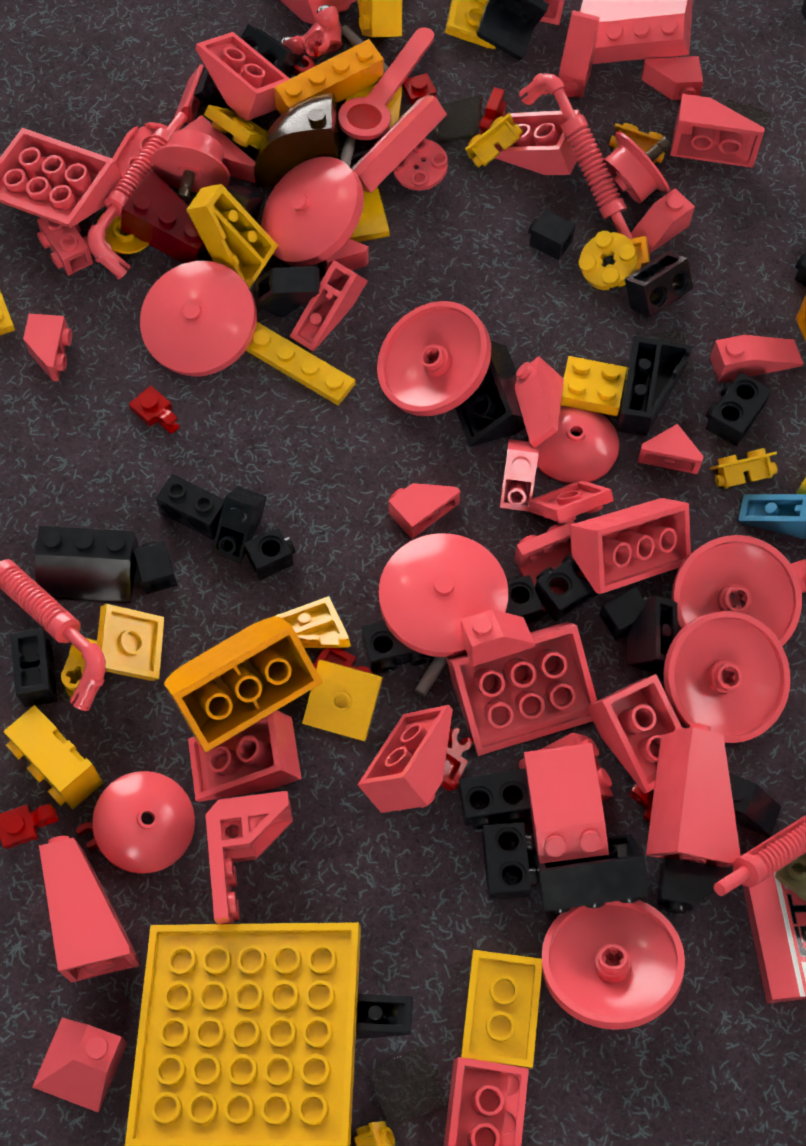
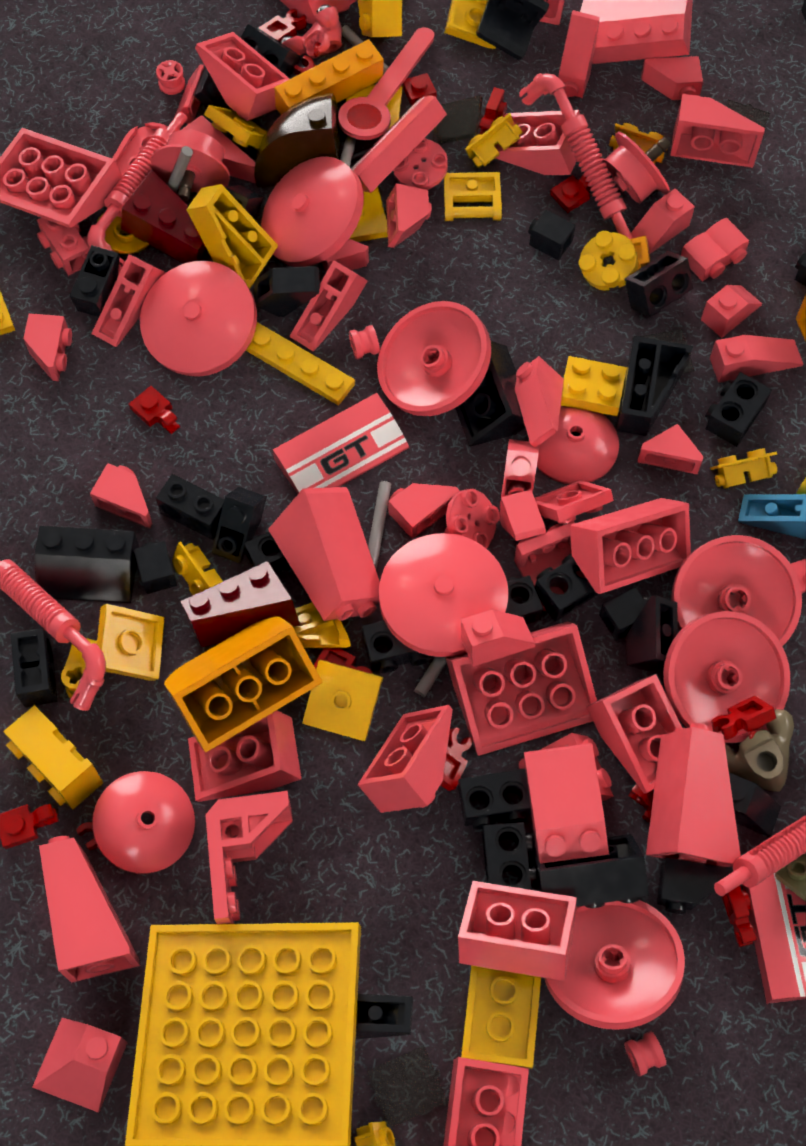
(95, 281): none -> black slope
(121, 495): none -> coral slope
(126, 300): none -> coral slope
(170, 77): none -> coral wheel
(180, 168): none -> light grey bar
(191, 563): none -> yellow hinge
(238, 604): none -> wedge
(282, 27): none -> red plate
(328, 552): none -> coral slope
(341, 446): none -> coral slope
(364, 342): none -> coral wheel
(379, 520): none -> light grey bar
(406, 212): none -> coral slope
(470, 508): none -> coral plate
(471, 189): none -> yellow plate
(517, 930): none -> coral slope
(521, 515): none -> coral slope
(571, 193): none -> red plate
(645, 1053): none -> coral wheel
(715, 249): none -> coral brick
(729, 309): none -> coral slope
(737, 907): none -> red plate
(746, 715): none -> red plate
(764, 754): none -> dark tan head

